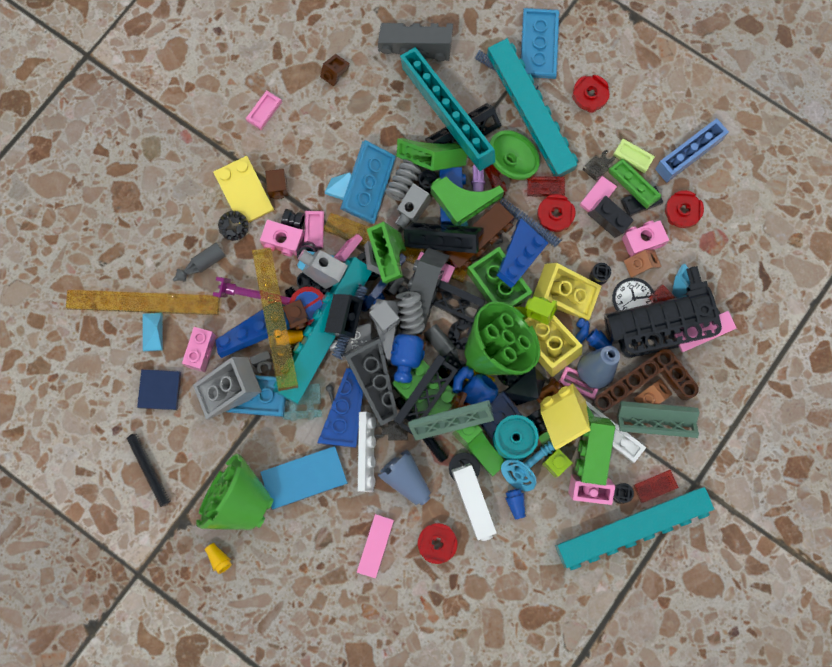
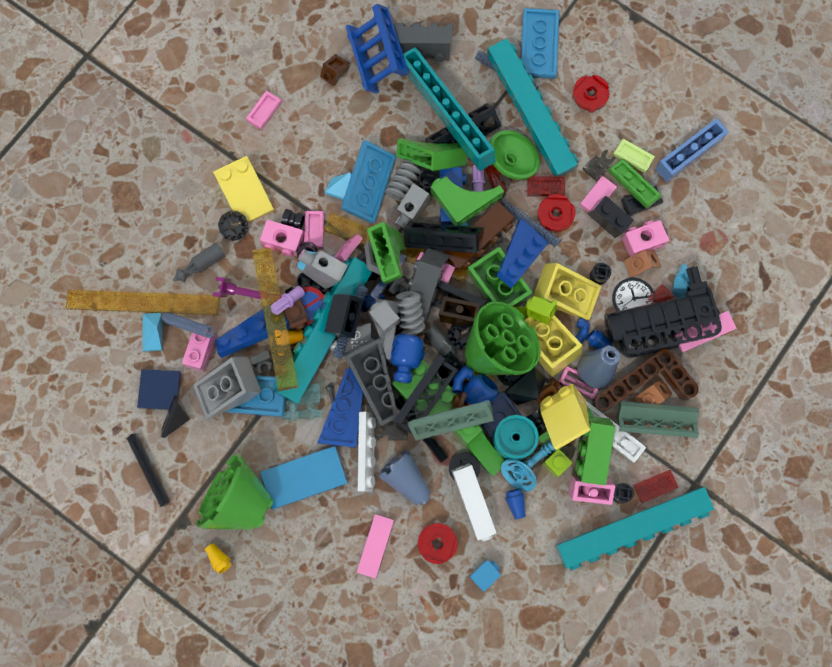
(175, 417): none -> black slope
(187, 324): none -> sand blue piece
(276, 183): reddish brown brick -> none
(287, 300): none -> lavender axle
(392, 48): none -> blue fence
(458, 311): none -> dark brown slope
(485, 574): none -> dark azure brick
(691, 202): red plate -> none

